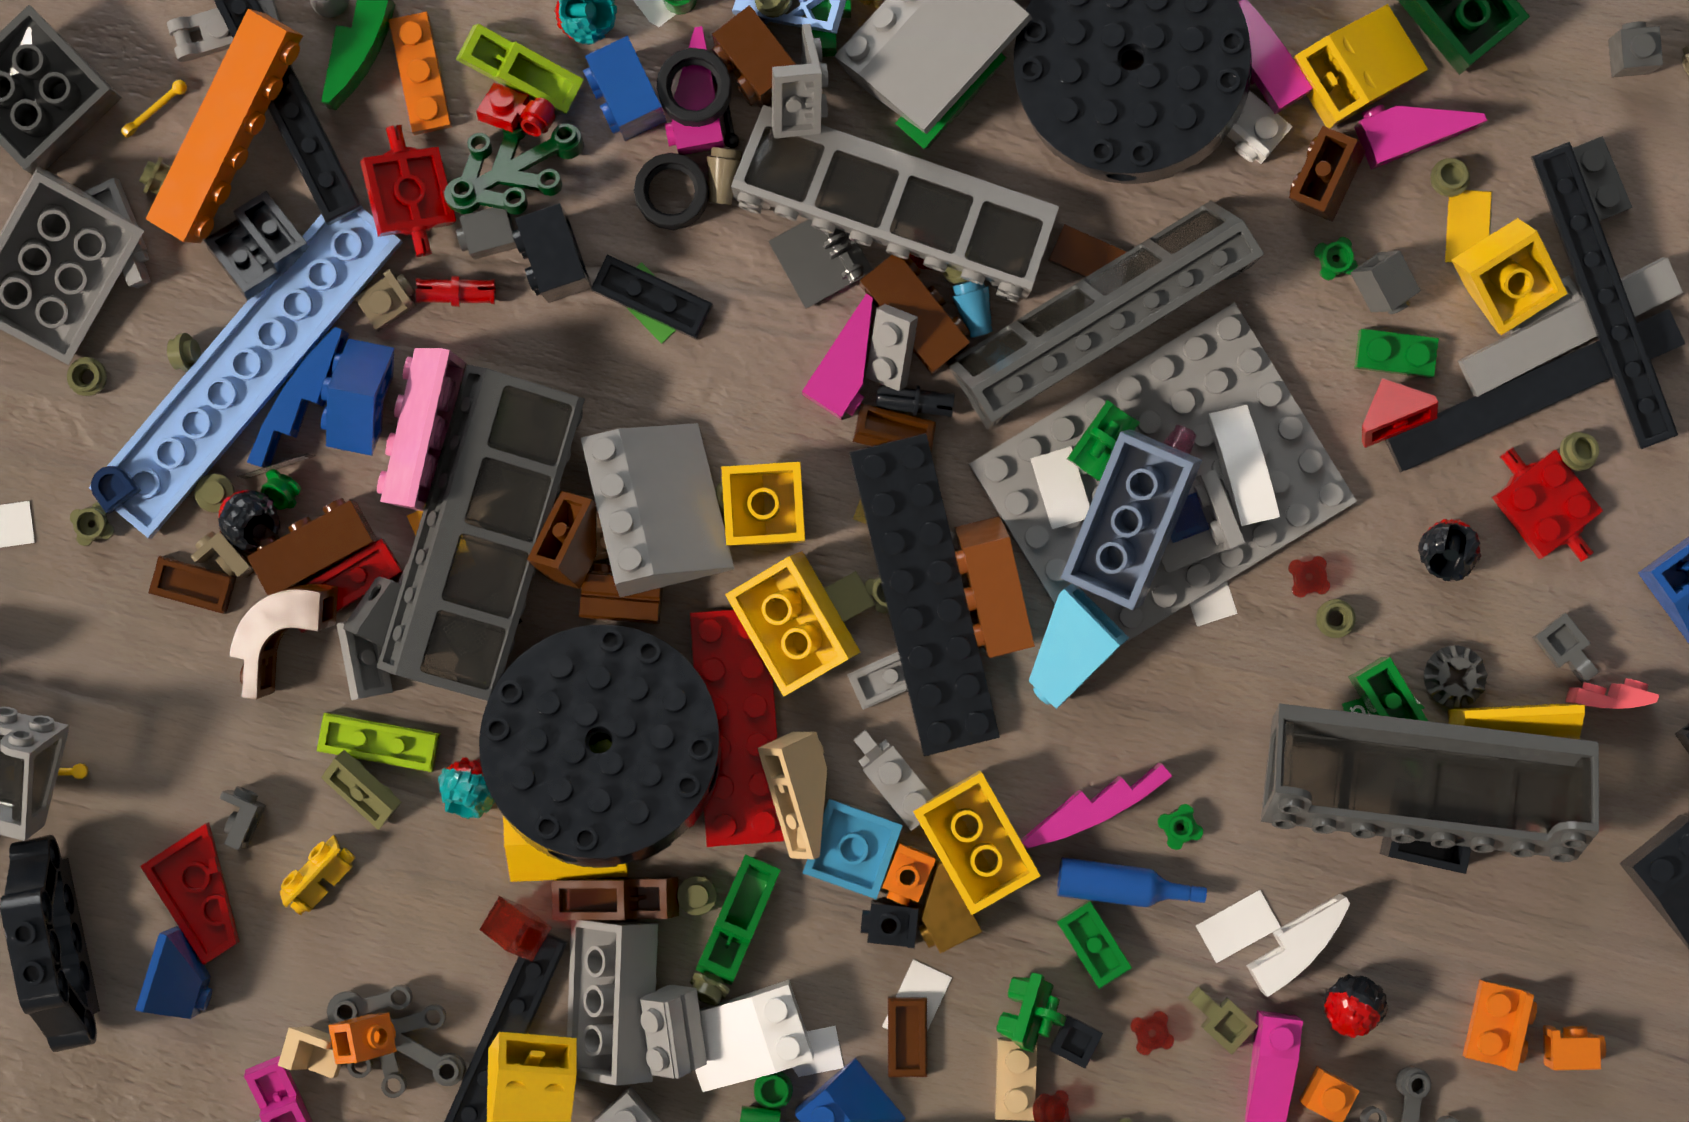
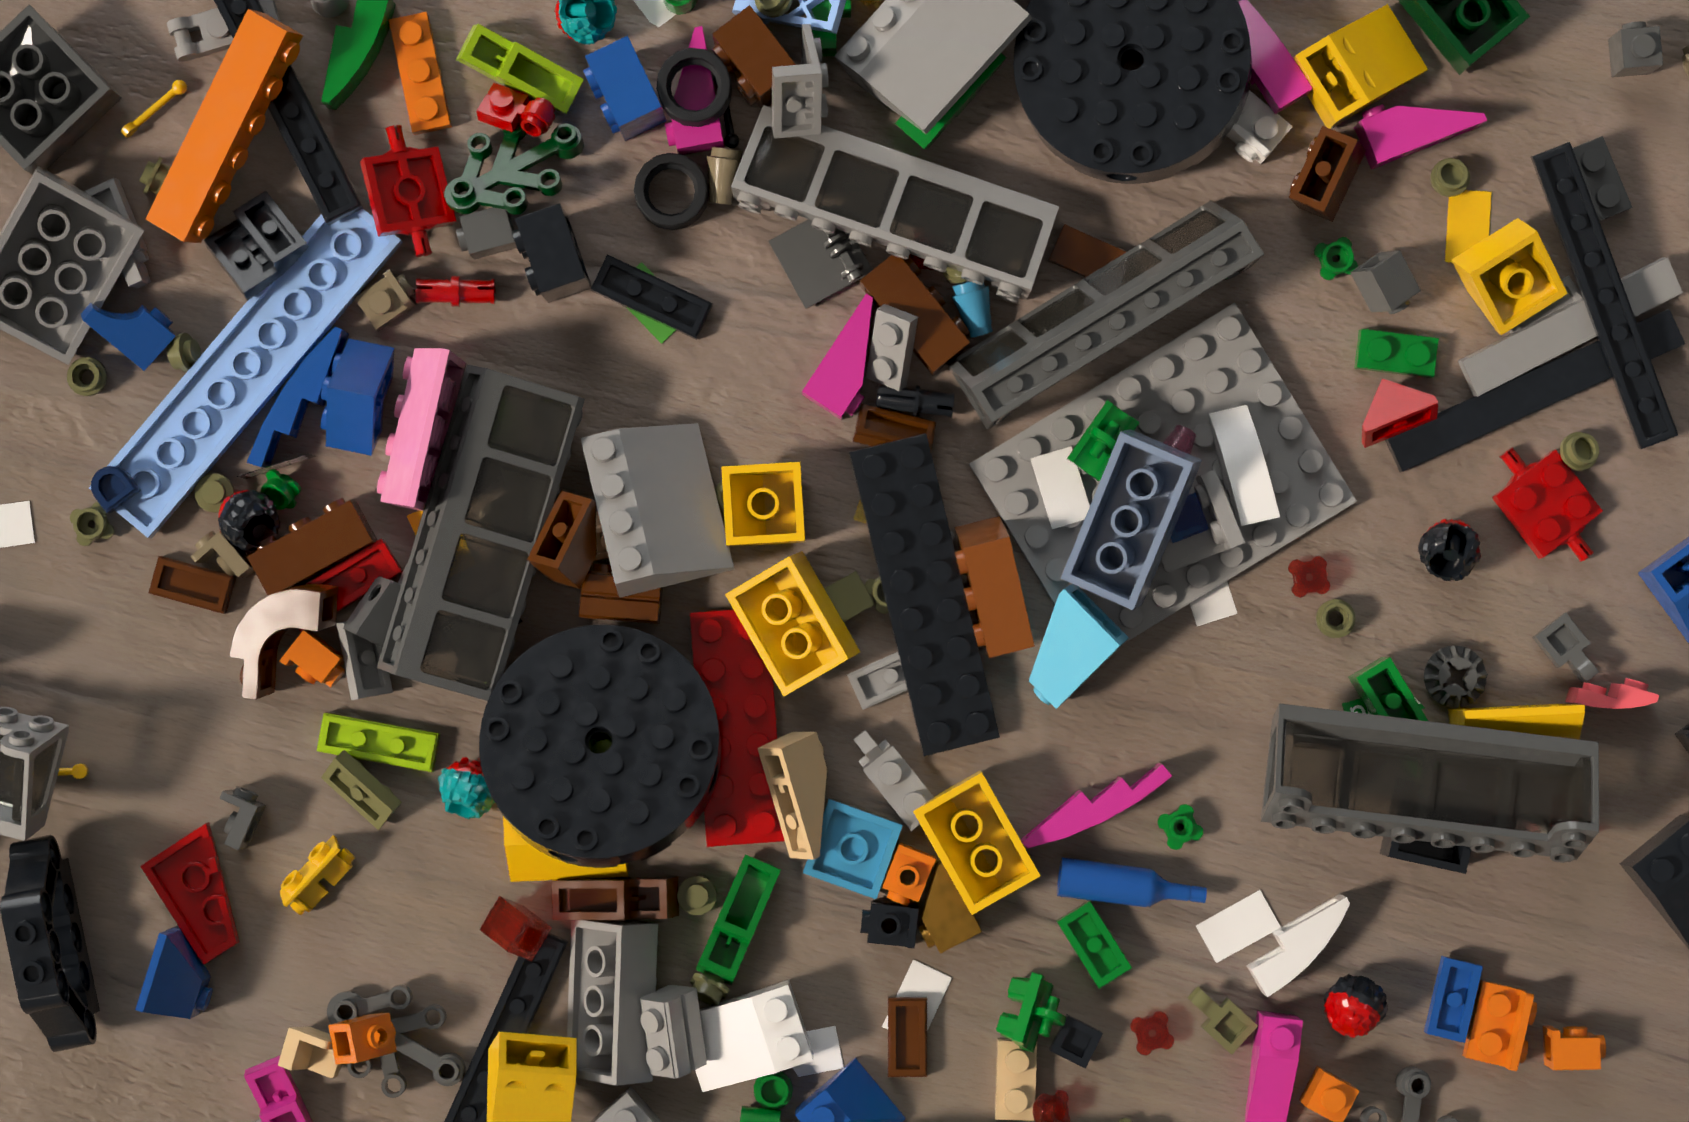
(136, 334): none -> blue arch
(314, 659): none -> orange brick
(1453, 999): none -> blue plate

